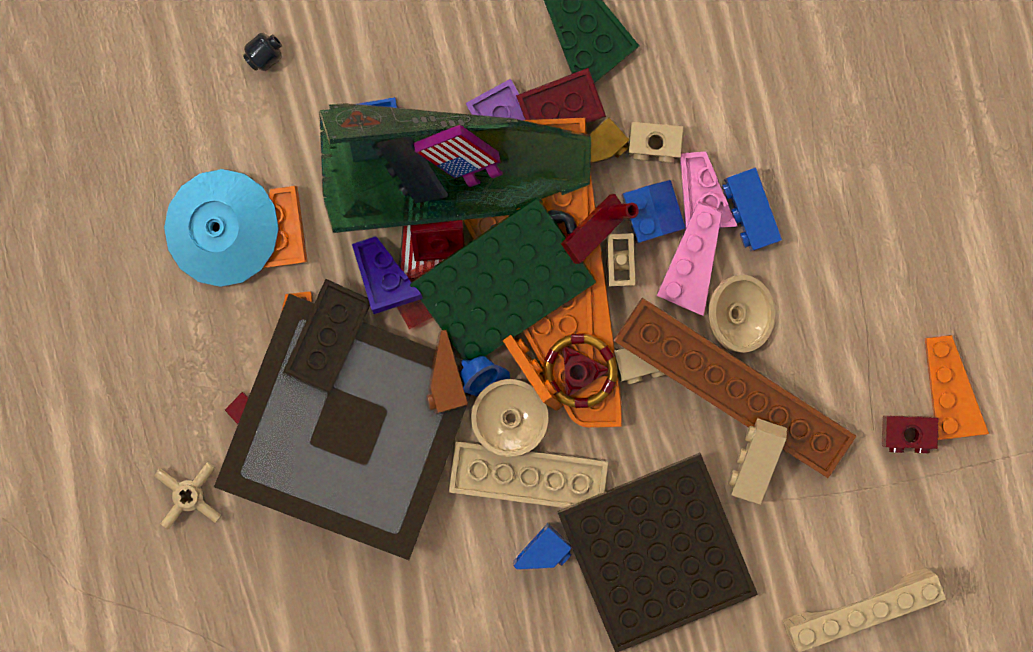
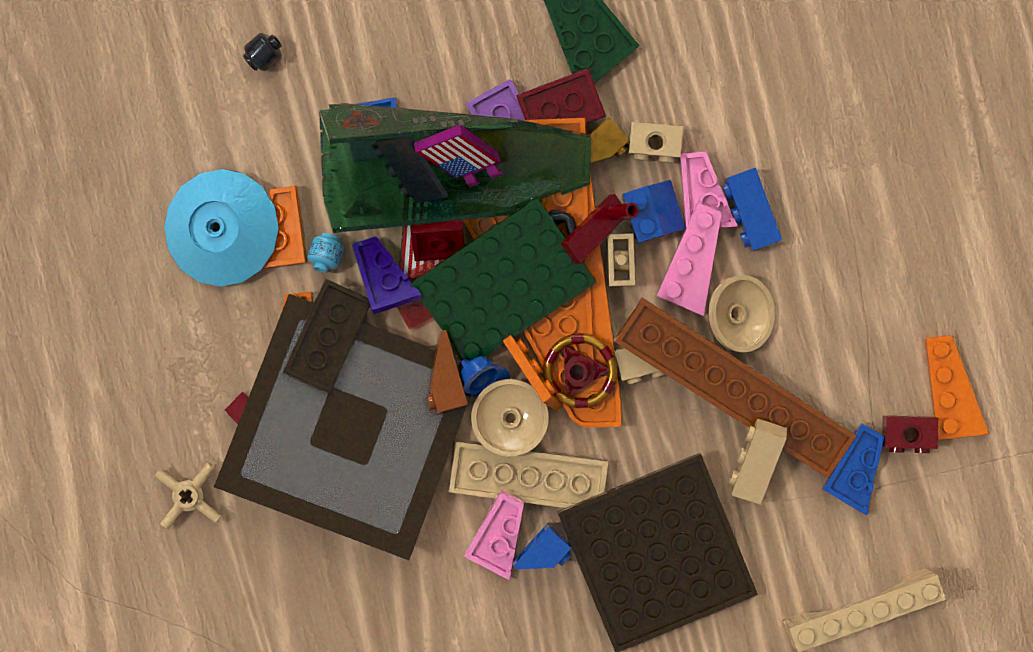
(325, 252): none -> medium azure head
(497, 536): none -> bright pink wing
(856, 471): none -> blue wing

